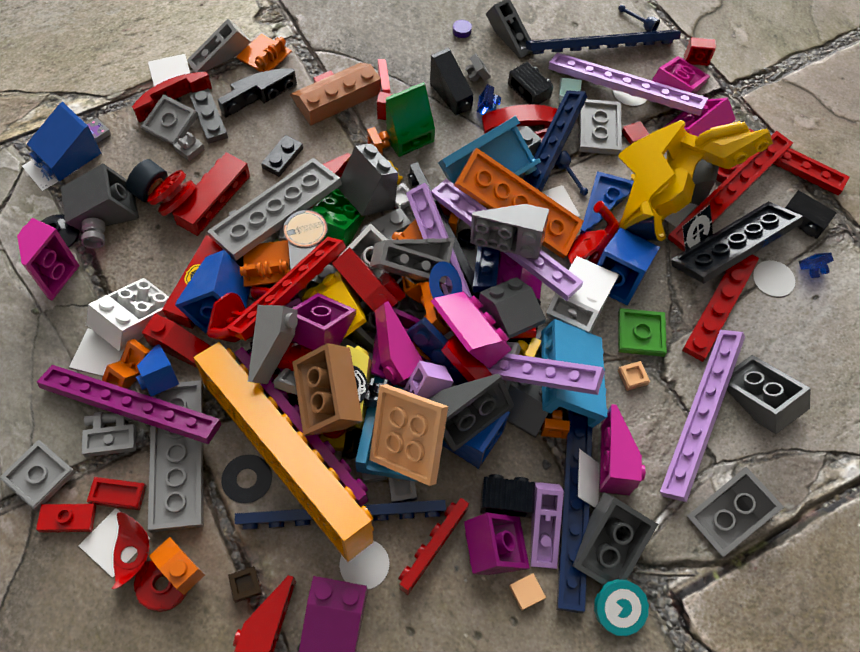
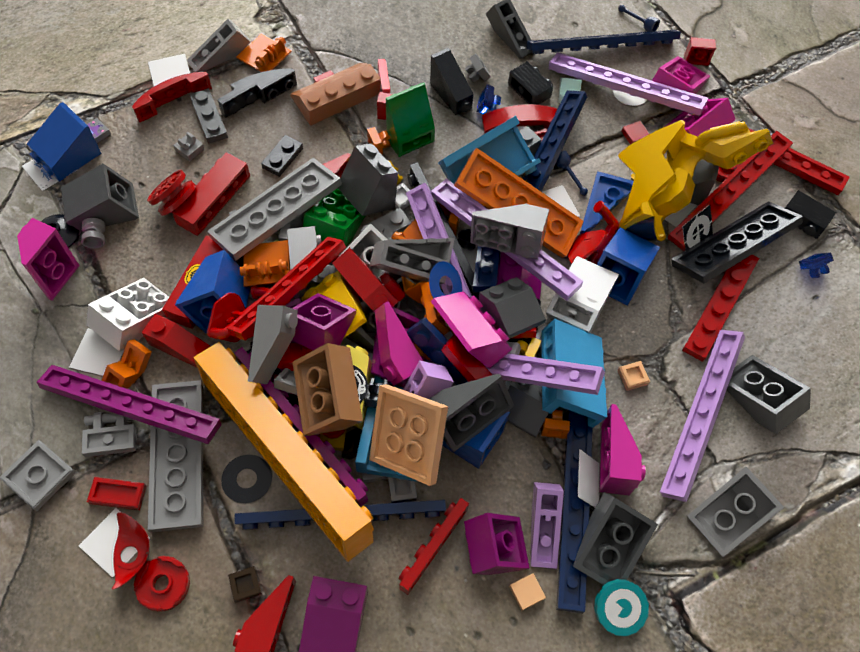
(66, 518): red plate -> none
(145, 179): black wheel -> none
(156, 372): blue slope -> none
(169, 120): light grey tile -> none
(176, 566): orange slope -> none
(305, 228): tan sticker -> none
(367, 567): white sticker -> none
(462, 28): tile -> none
(507, 496): black brick -> none
(600, 127): light grey plate -> none
(642, 332): bright green tile -> none
(774, 278): white sticker -> none

